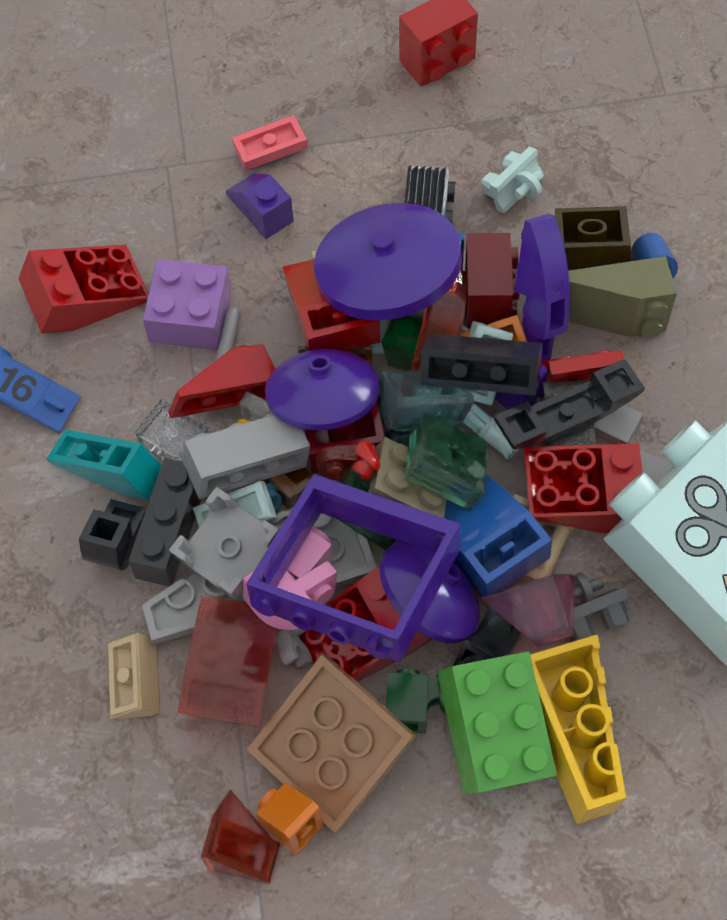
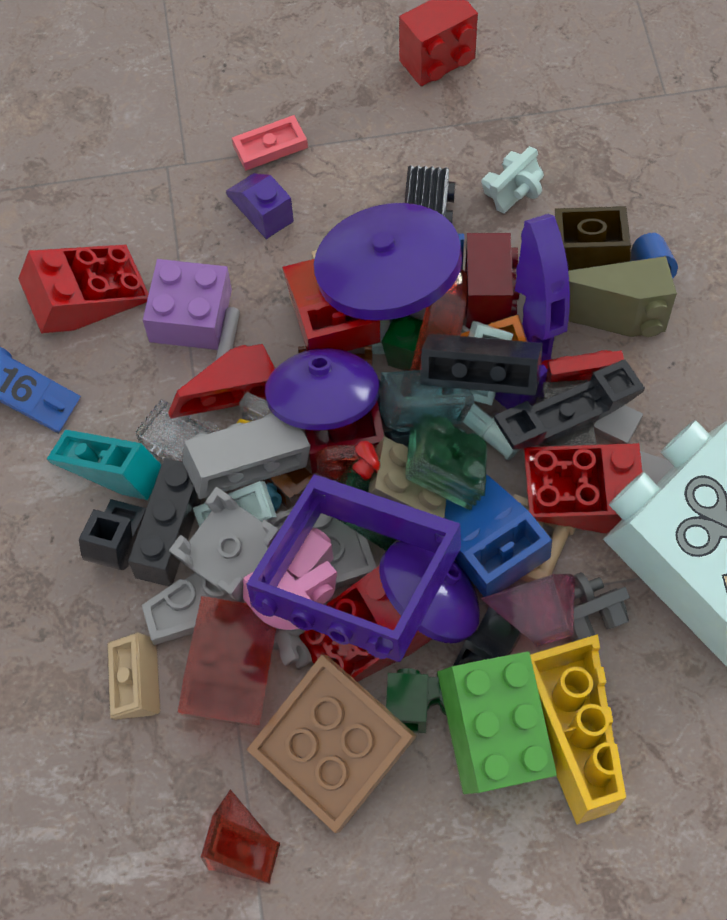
(289, 817): orange slope -> none

